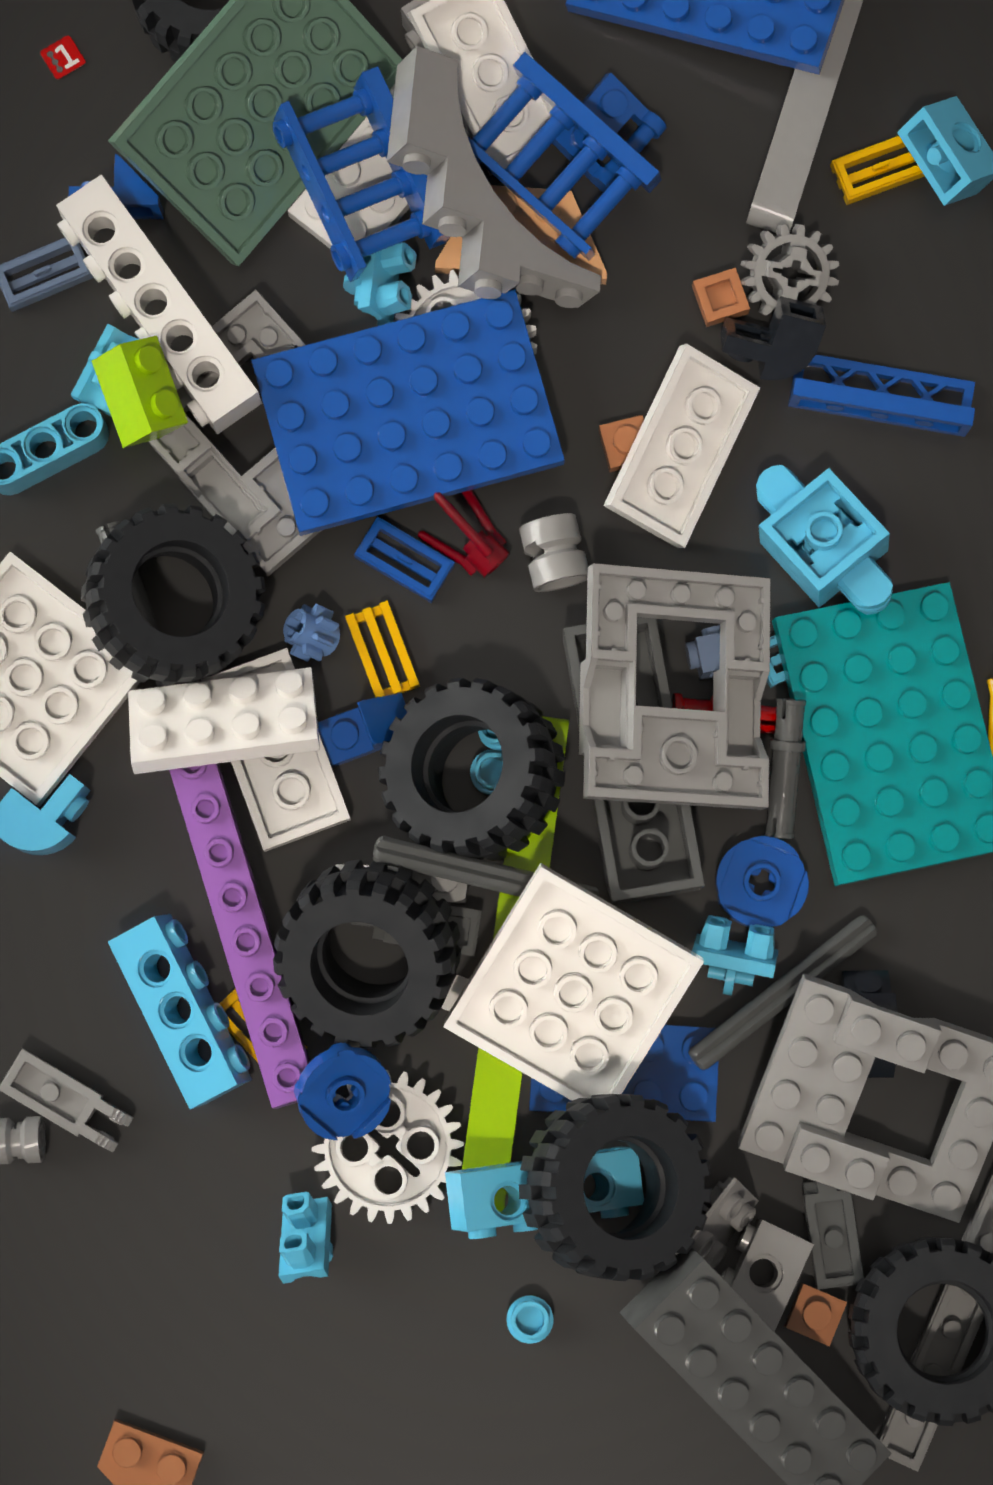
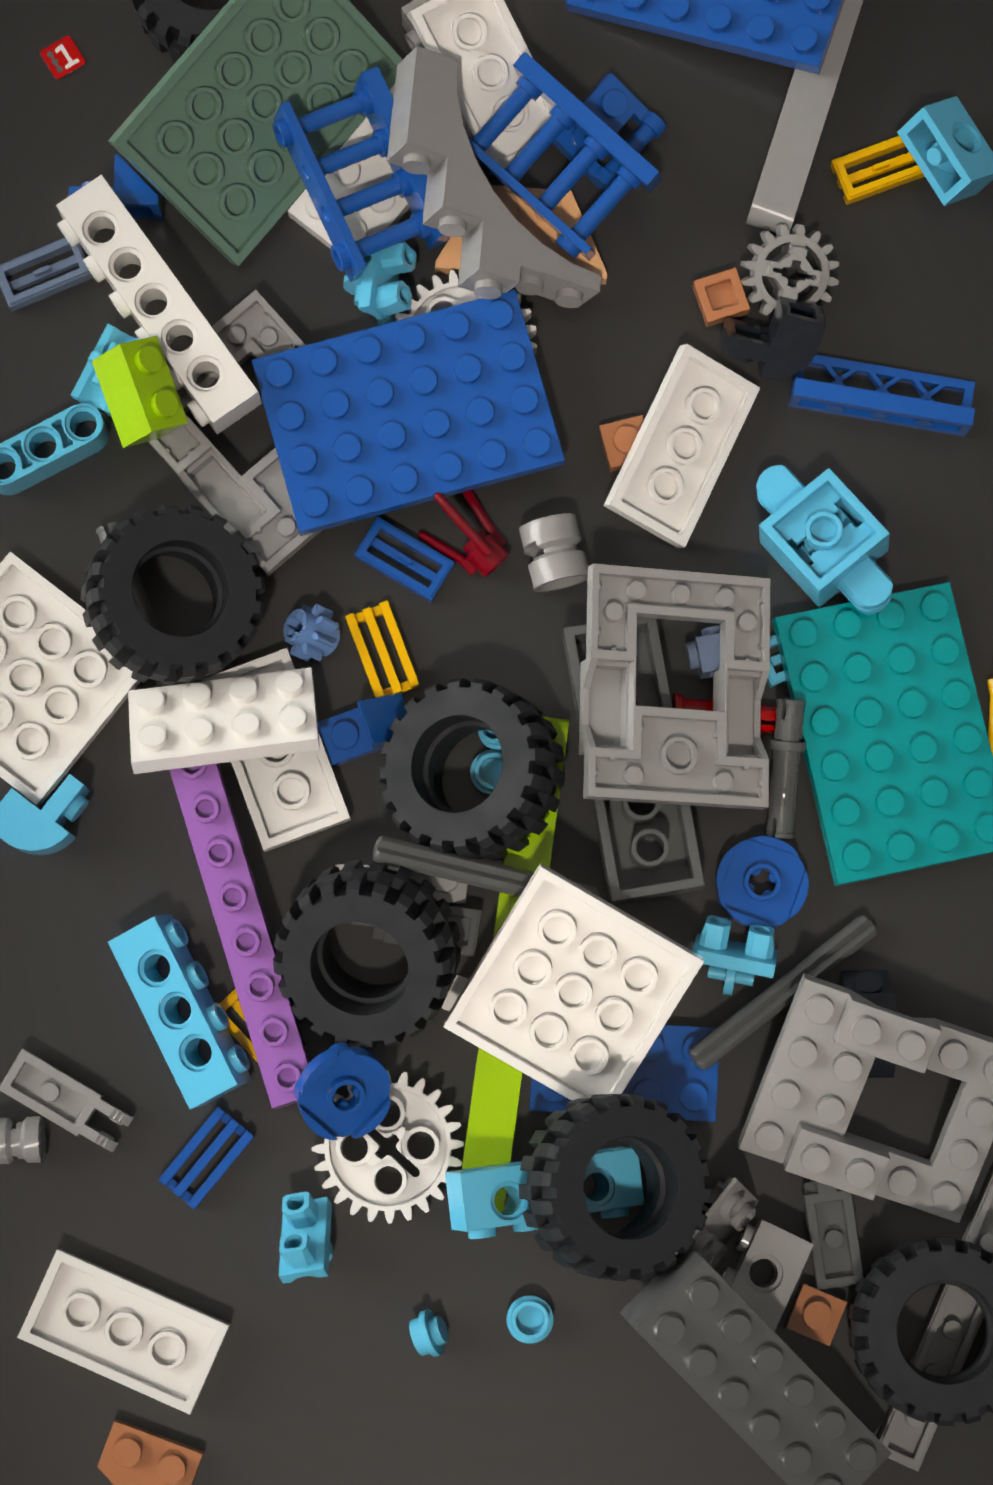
(124, 1331): none -> white plate
(180, 1189): none -> blue tile
(428, 1333): none -> medium azure plate

